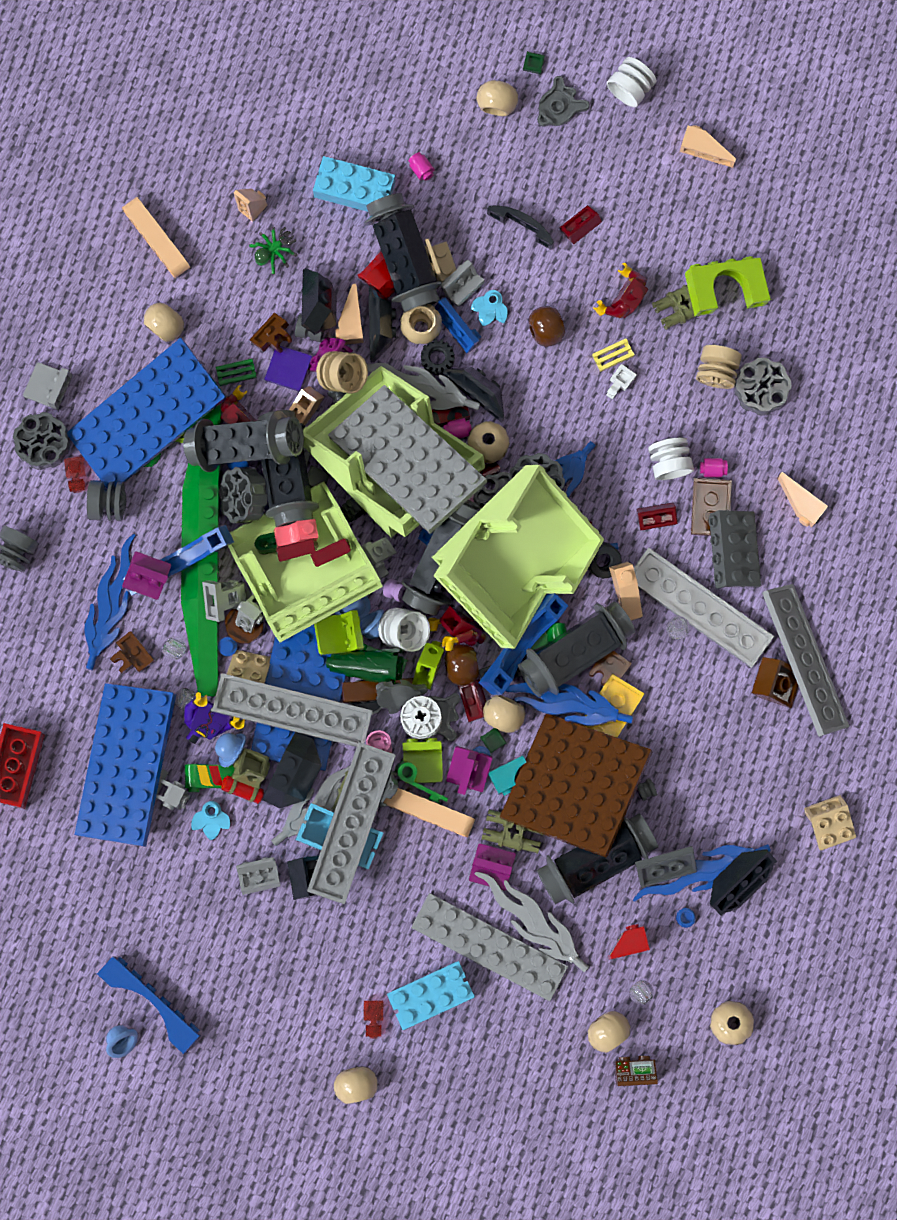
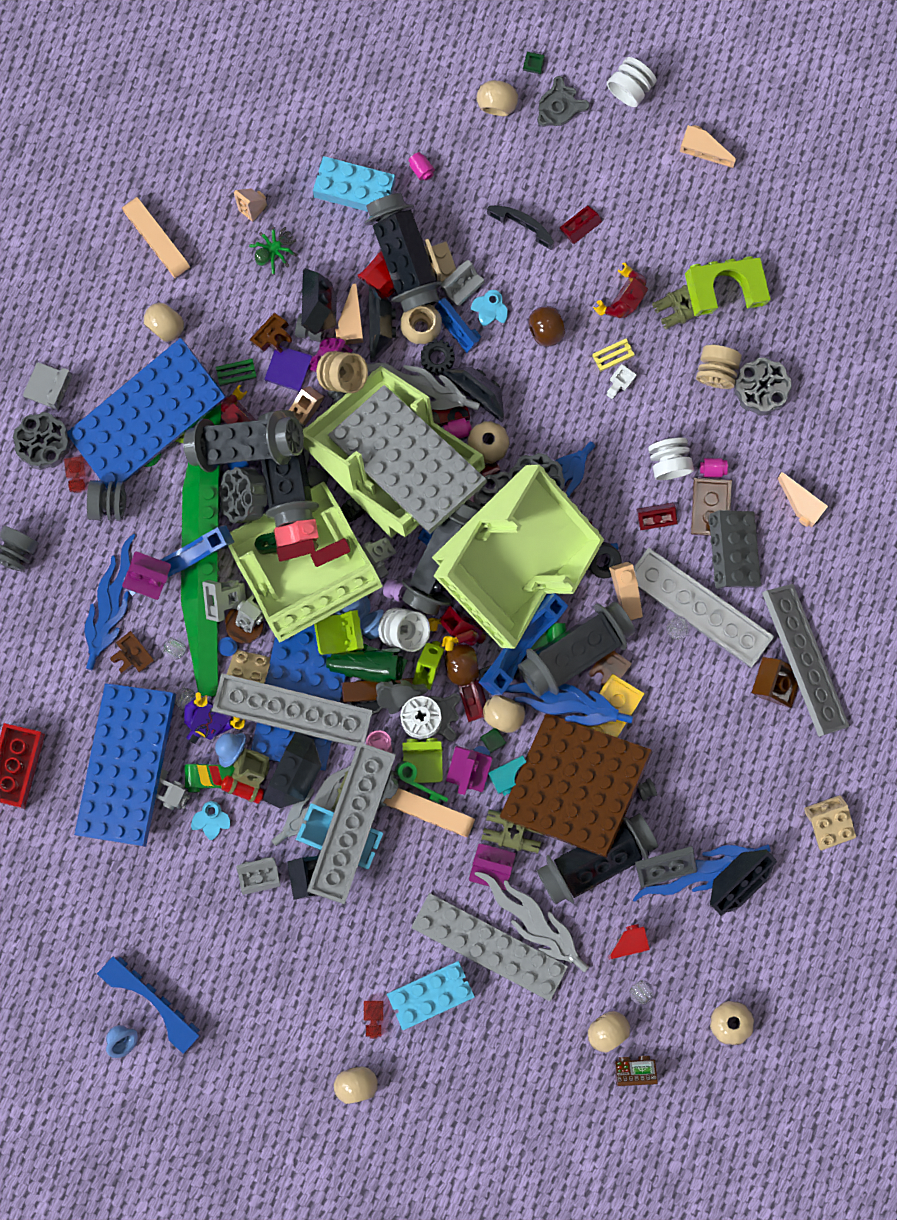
(685, 917): blue plate -> none

